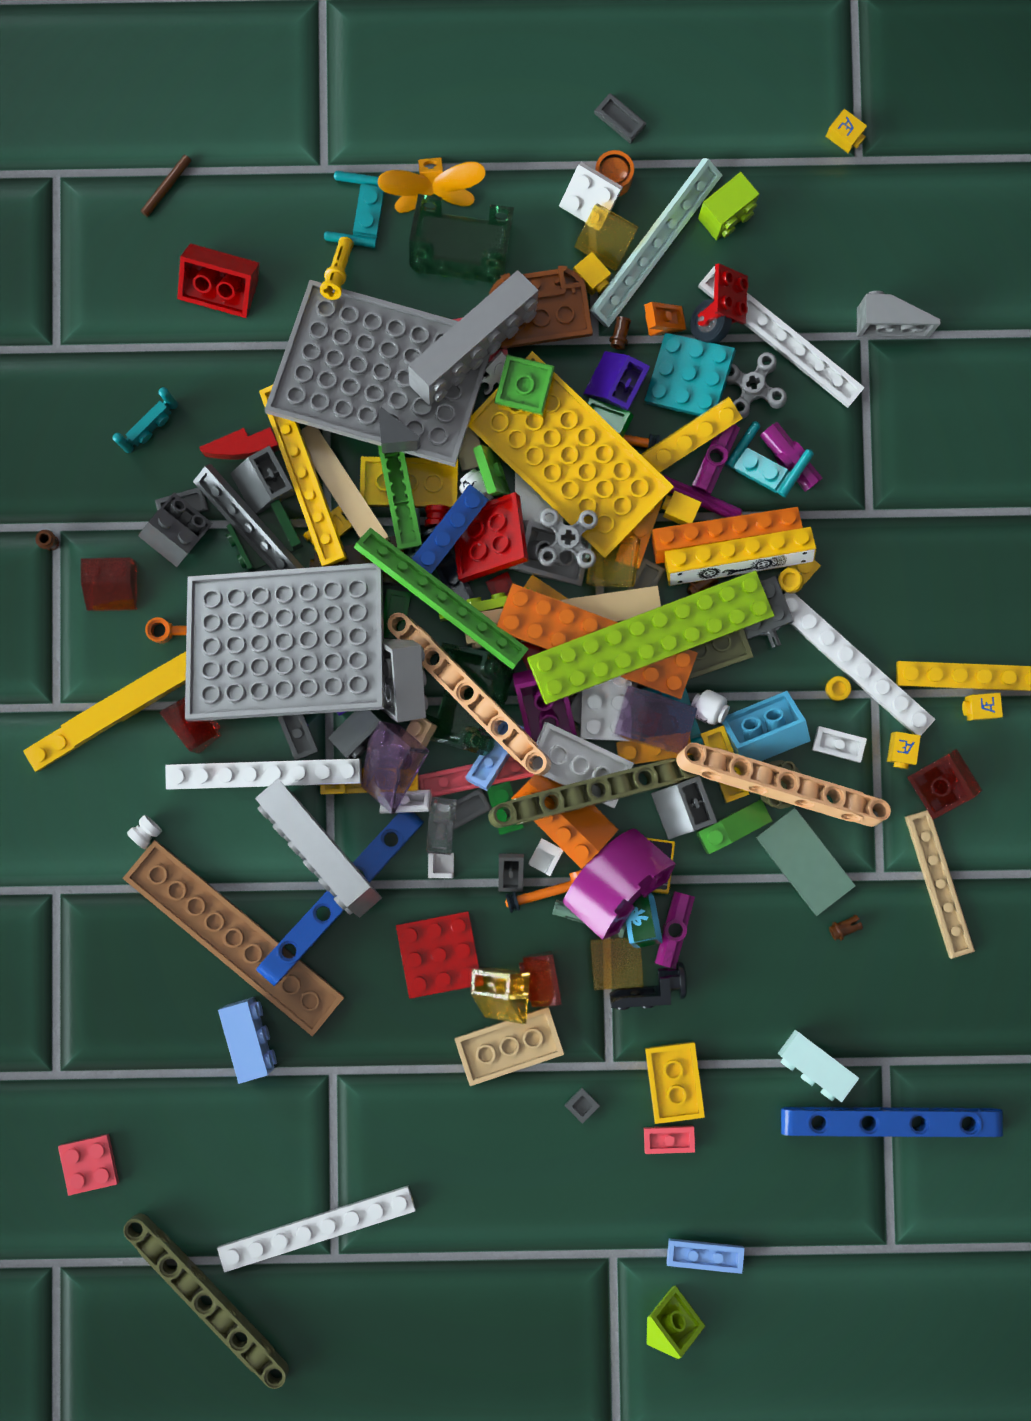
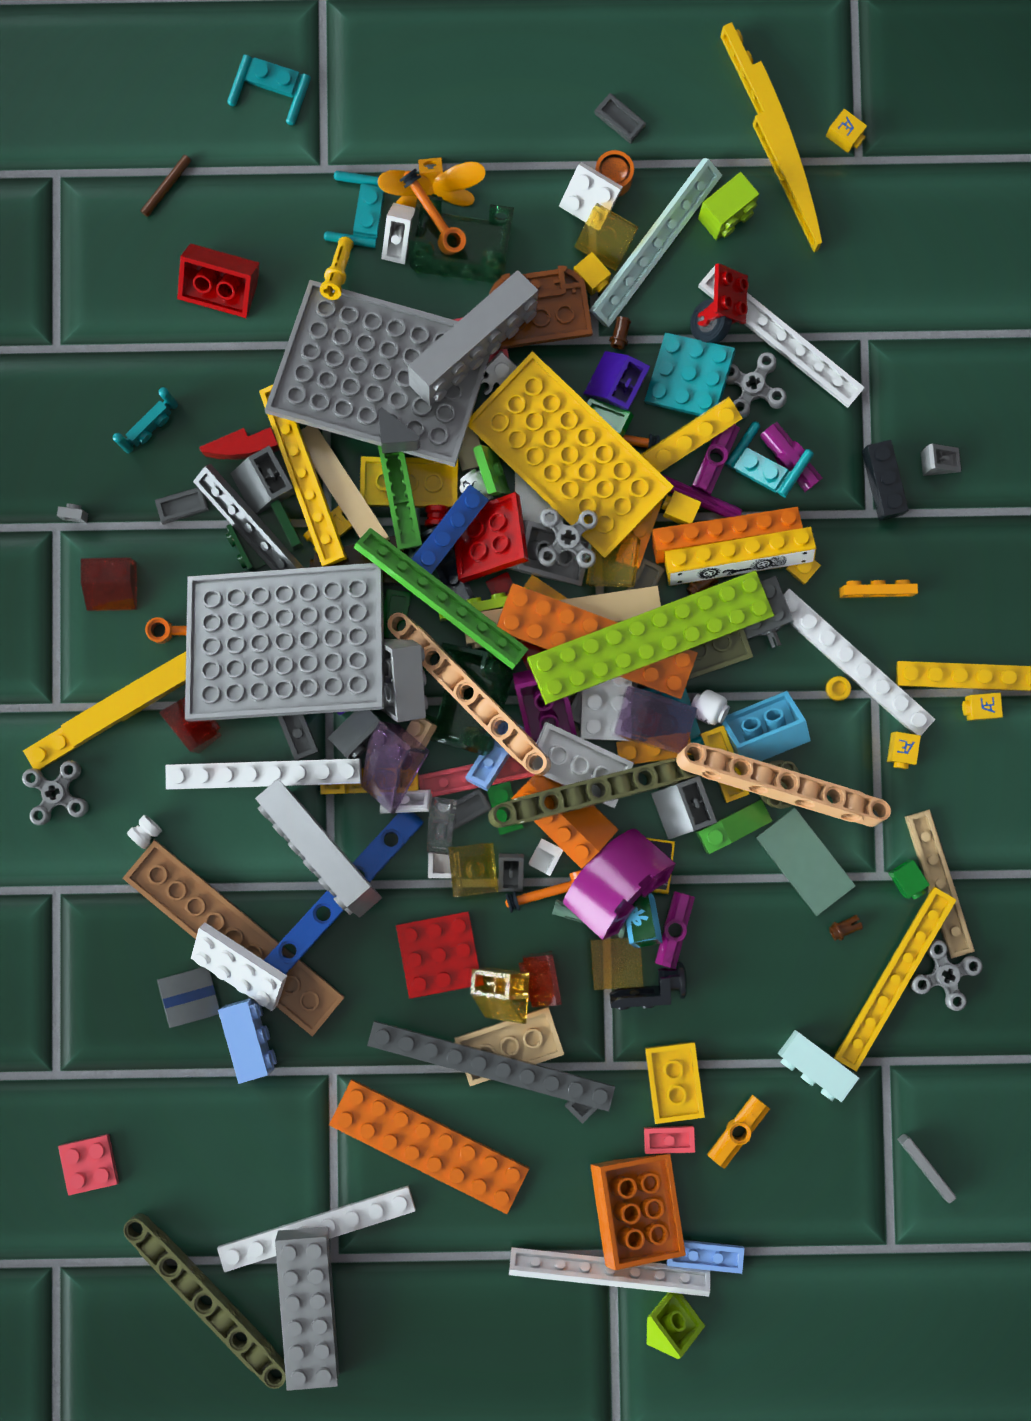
(44, 536): reddish brown pin -> none
(47, 787): none -> light grey gear
(72, 513): none -> light grey plate
(175, 529): dark grey slope -> none
(188, 996): none -> dark grey slope
(238, 966): none -> white plate
(272, 78): none -> teal plate
(307, 1308): none -> light grey brick
(397, 233): none -> white slope
(411, 179): none -> orange piece
(429, 1146): none -> orange plate
(473, 869): none -> clear yellow tile
(491, 1065): none -> dark grey plate
(524, 385): bright green plate -> none
(593, 1271): none -> white plate
(637, 1211): none -> orange slope
(664, 318): orange slope -> none
(727, 1144): none -> light orange piece
(774, 133): none -> yellow slope
(791, 580): yellow tile -> none
(839, 744): white plate -> none
(878, 588): none -> light orange plate
(885, 480): none -> black brick
(891, 317): light grey slope -> none
(892, 1121): blue beam -> none
(894, 978): none -> yellow plate
(909, 879): none -> green brick
(926, 1168): none -> light grey tile
(940, 460): none -> light grey slope
(944, 784): clear red slope -> none
(955, 970): none -> light grey gear

